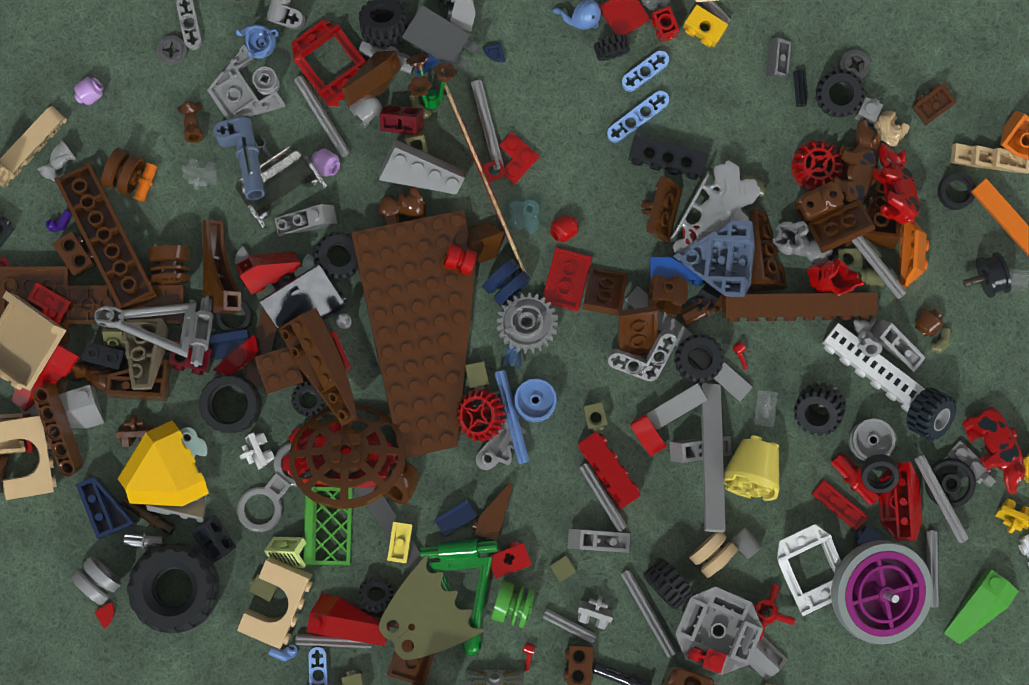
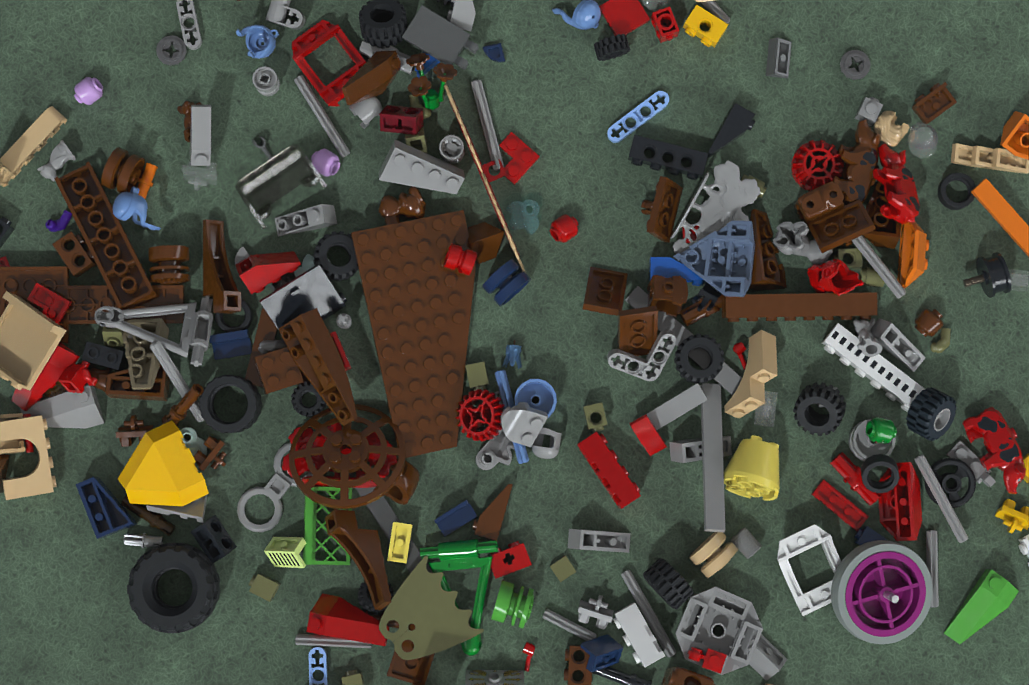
(56, 438): reddish brown beam -> none
(76, 377): none -> red piece
(96, 580): light grey wheel -> none
(105, 614): red tile -> none
(130, 205): none -> medium blue hair
(175, 376): none -> light grey axle
(179, 411): none -> reddish brown pin
(200, 135): none -> light grey slope
(208, 355): dark red brick -> none
(215, 446): none -> reddish brown hips
(235, 96): light grey wing -> none
(239, 357): red piece -> none
(242, 137): sand blue piece -> none
(260, 458): white hips -> none
(270, 345): none -> light grey arm
(284, 654): medium blue arm -> none
(294, 584): tan arch -> none
(365, 550): none -> reddish brown arch
(451, 149): none -> light grey wheel
(522, 423): none -> light grey slope
(527, 336): light grey gear -> none
(544, 452): none -> light grey helmet
(567, 279): red tile -> none
(603, 496): light grey axle -> none
(603, 652): none -> dark blue panel
(638, 635): none -> white wedge
(653, 58): light blue beam -> none
(734, 127): none -> black slope
(759, 369): none -> tan arch
(774, 615): red bar -> none
(800, 90): black axle -> none
(856, 88): black tyre -> none
(881, 430): none -> green head
(923, 140): none -> clear hair

